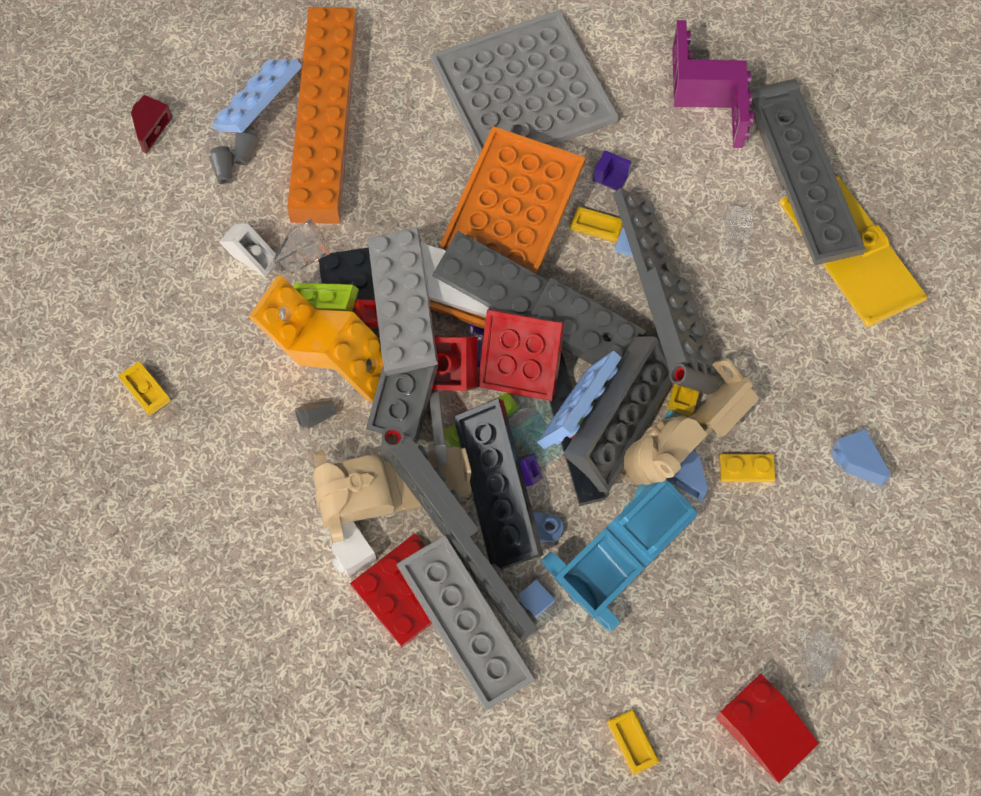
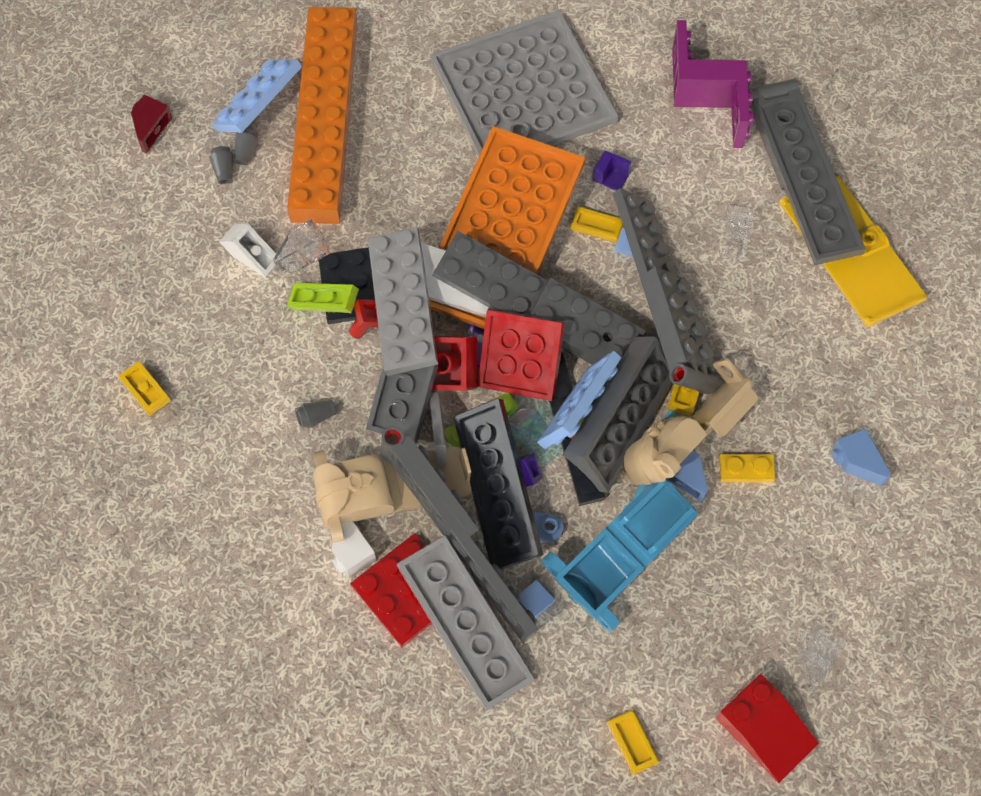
(320, 336): light orange bracket -> none

